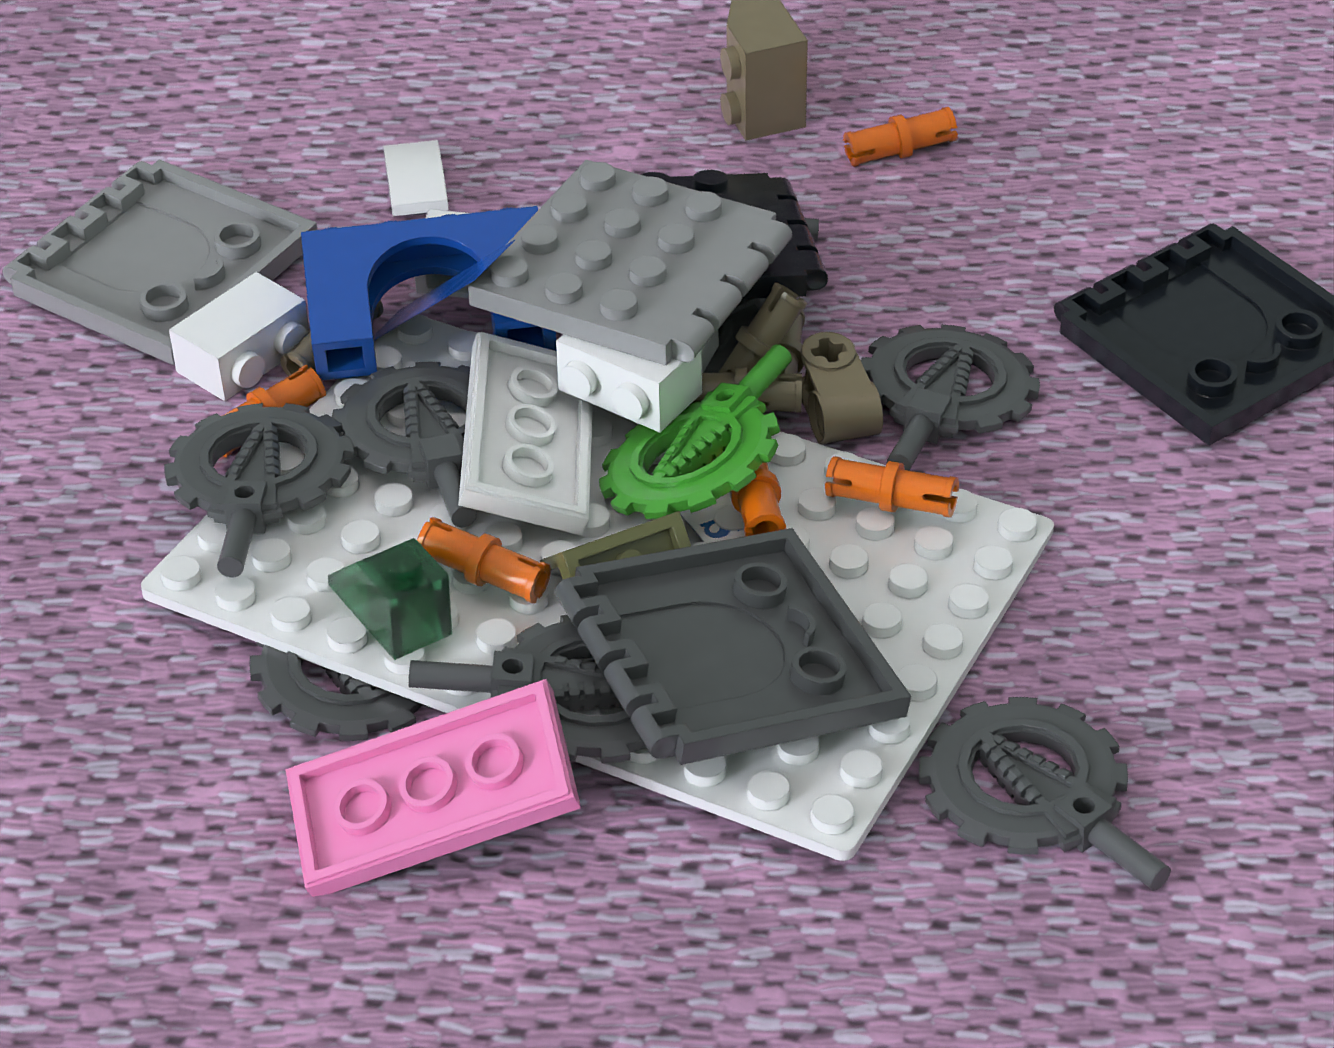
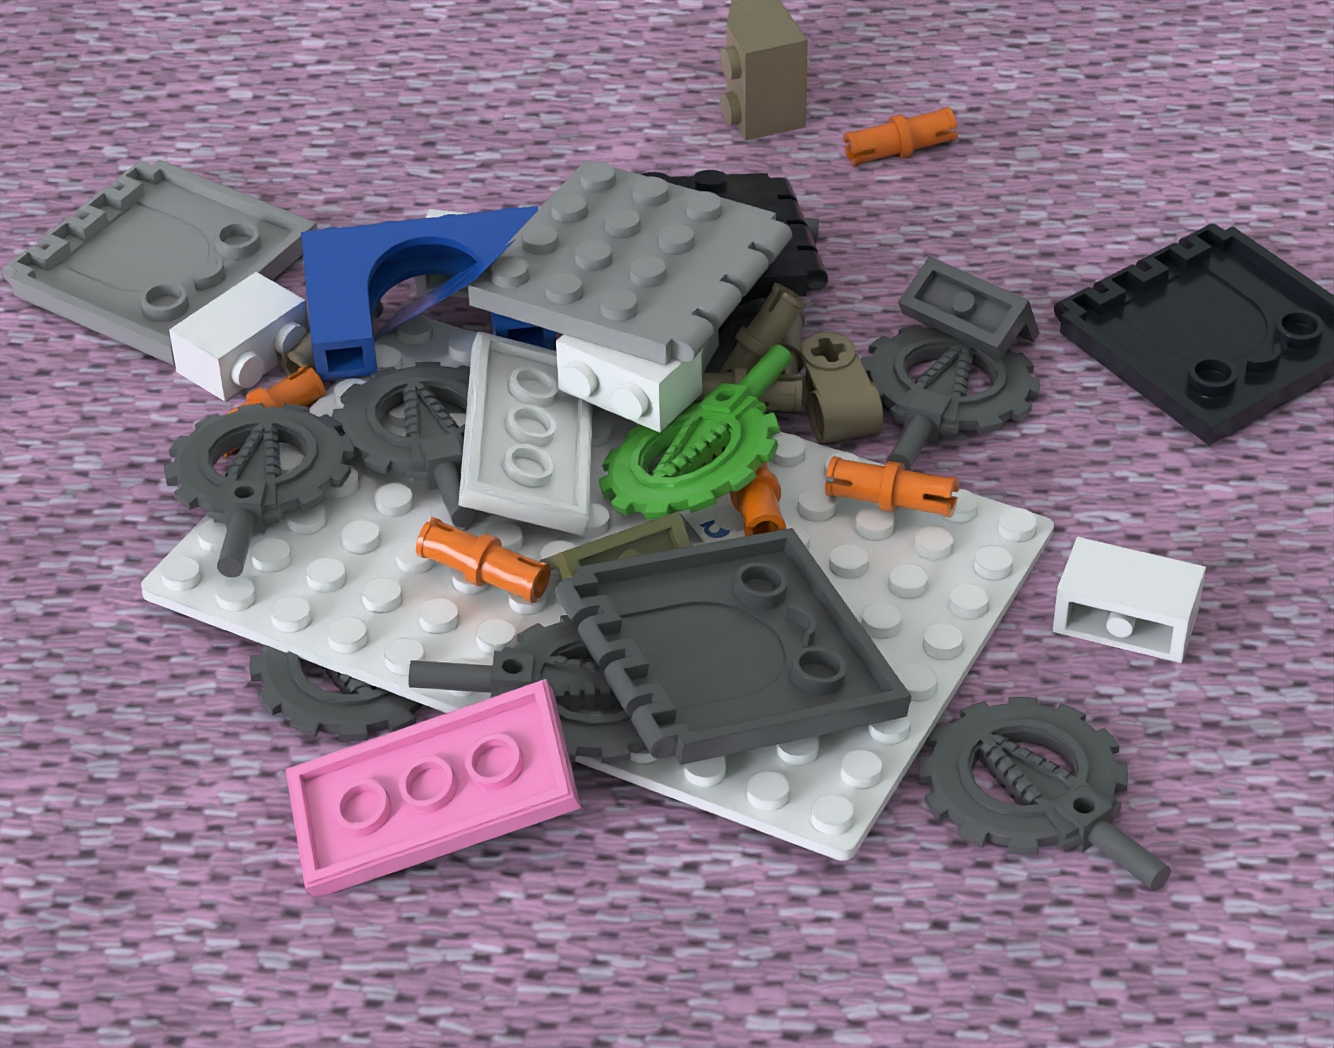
(398, 597): clear green slope -> none
(415, 177): white slope -> none
(968, 308): none -> dark grey panel
(1128, 599): none -> white brick

